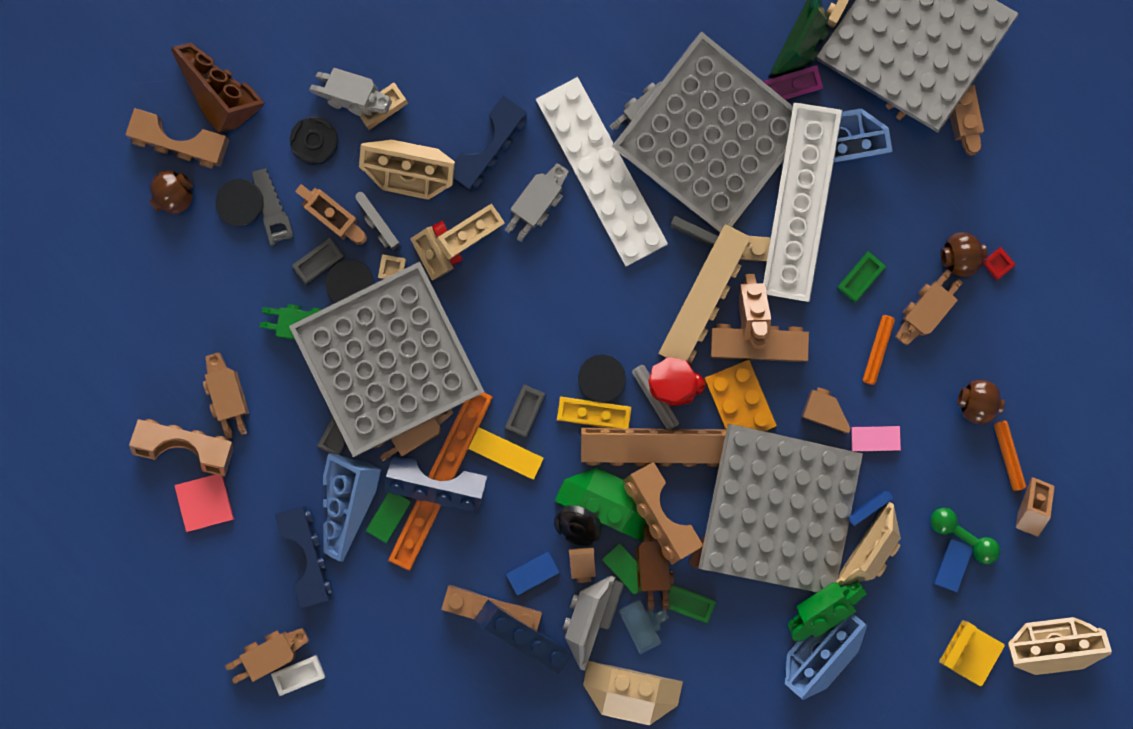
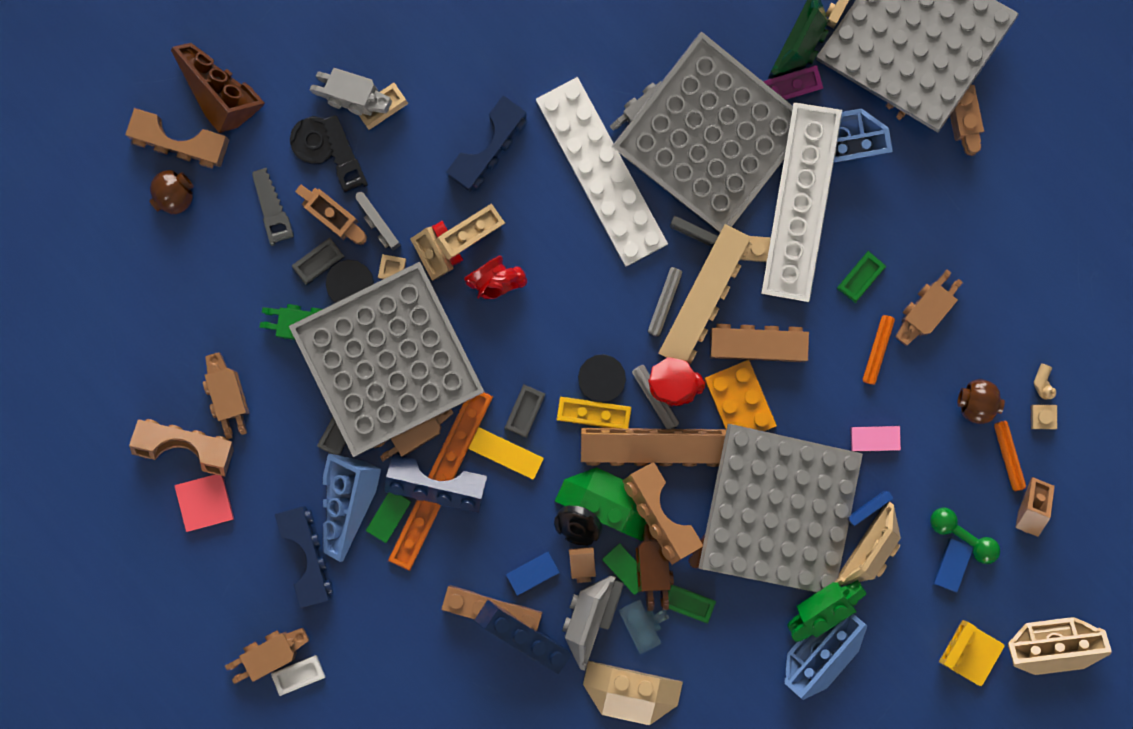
(239, 202): black tile -> none
(343, 154): none -> black piece
(407, 168): tan wedge -> none
(495, 279): none -> red piece
(537, 199): light grey hinge -> none
(665, 301): none -> light grey axle
(754, 311): medium nougat hinge -> none
(825, 411): medium nougat slope -> none
(963, 254): reddish brown plant -> none
(998, 263): red tile -> none
(1042, 384): none -> tan arm
(1043, 416): none -> tan plate

